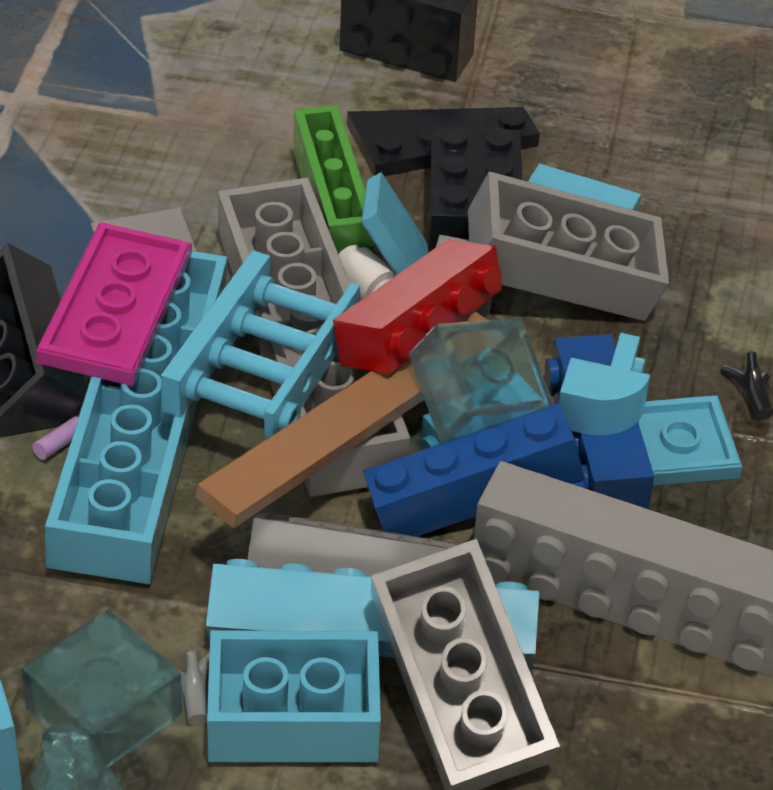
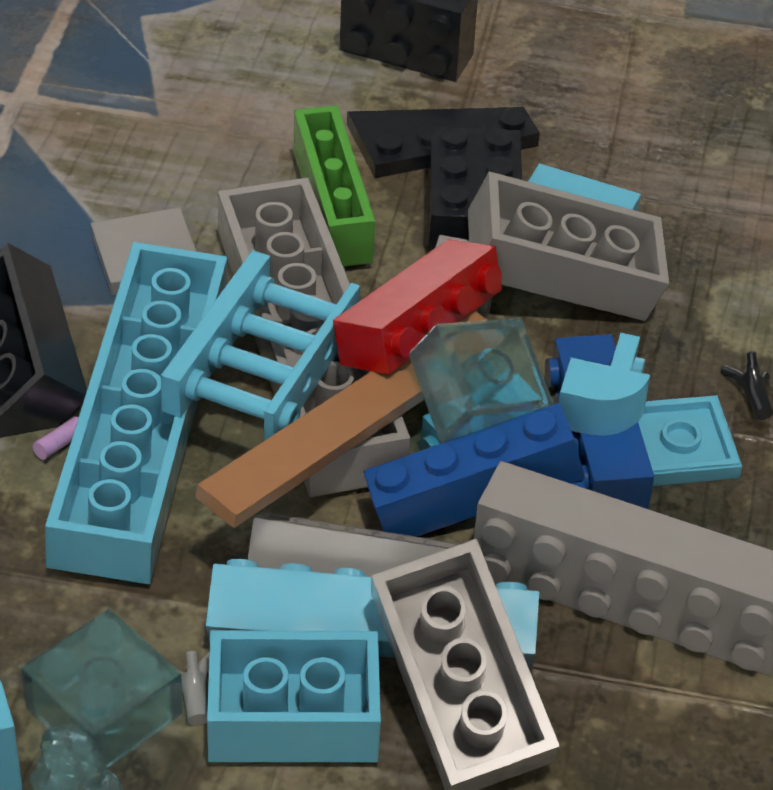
(114, 304): dark pink tile -> none
(365, 269): white brick -> none
(391, 225): medium azure tile -> none

